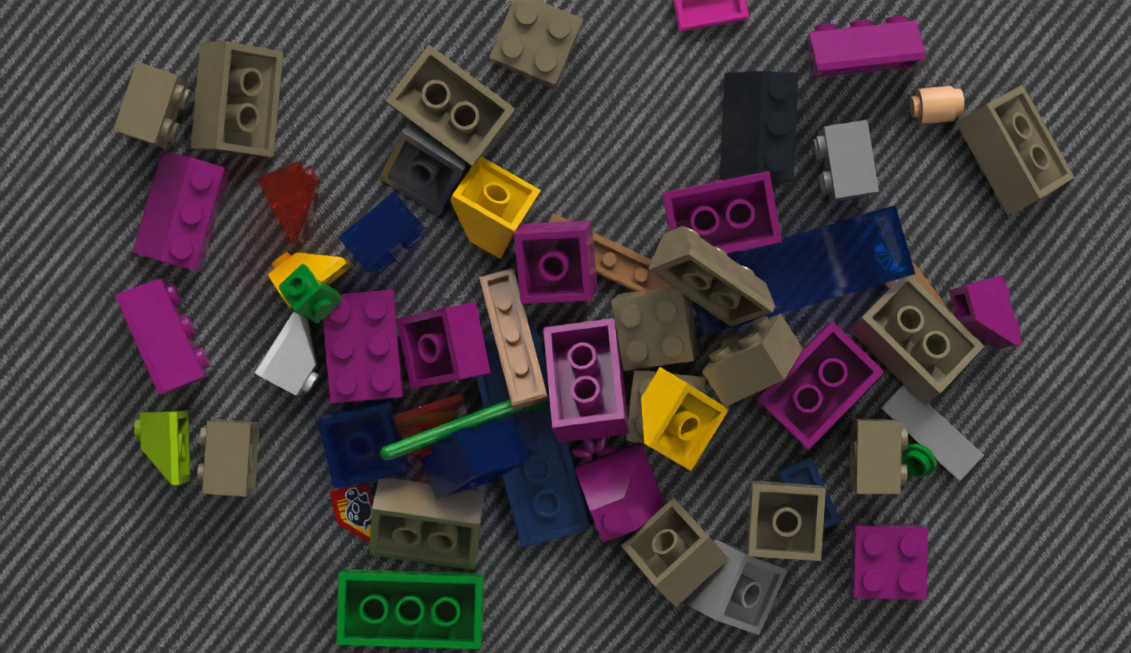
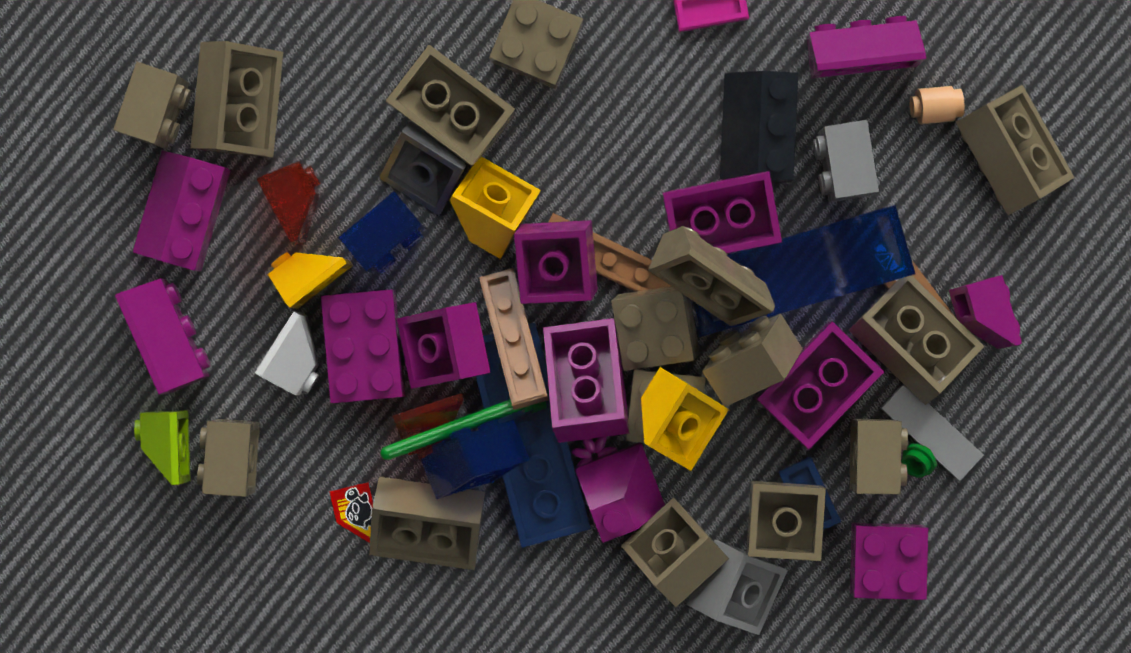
(309, 295): green bracket -> none
(354, 443): clear blue brick -> none
(410, 609): green brick -> none

